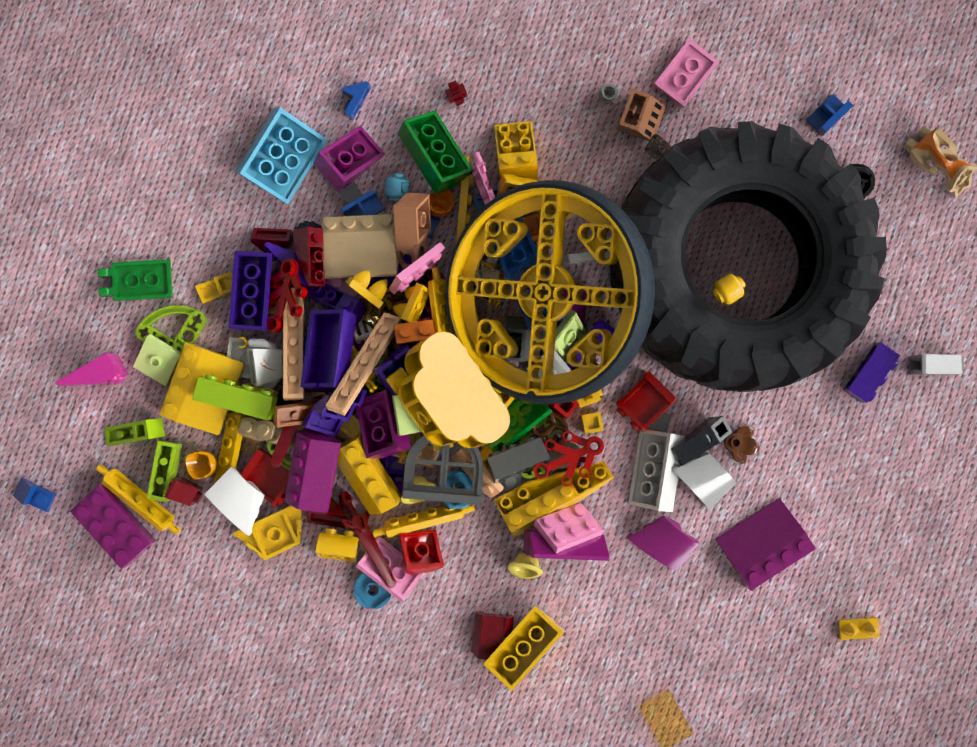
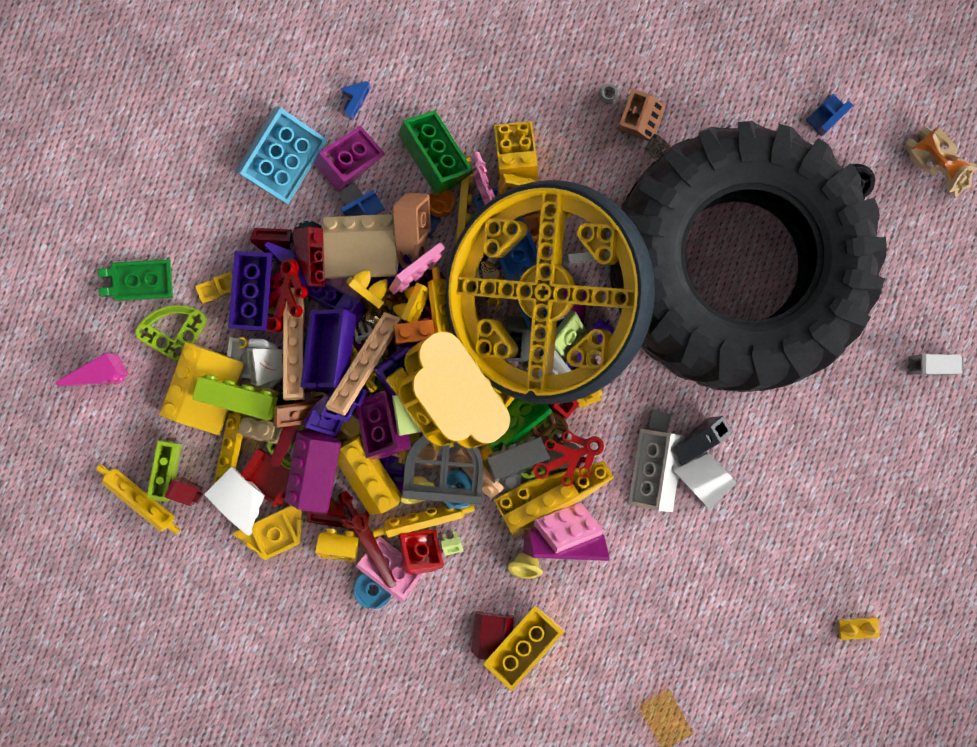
(34, 495): blue slope -> none
(113, 526): magenta brick -> none
(134, 432): lime slope -> none
(157, 360): yellowish green plate -> none
(201, 464): light orange hair -> none
(396, 186): medium azure head -> none
(453, 545): none -> yellowish green tile
(456, 93): dark red gear -> none
(592, 422): yellow plate -> none
(645, 402): red panel -> none
(665, 542): magenta slope -> none
(686, 73): bright pink plate -> none
(729, 289): yellow head -> none
(744, 445): reddish brown plate -> none
(765, 544): magenta slope -> none
(872, 373): dark purple brick -> none

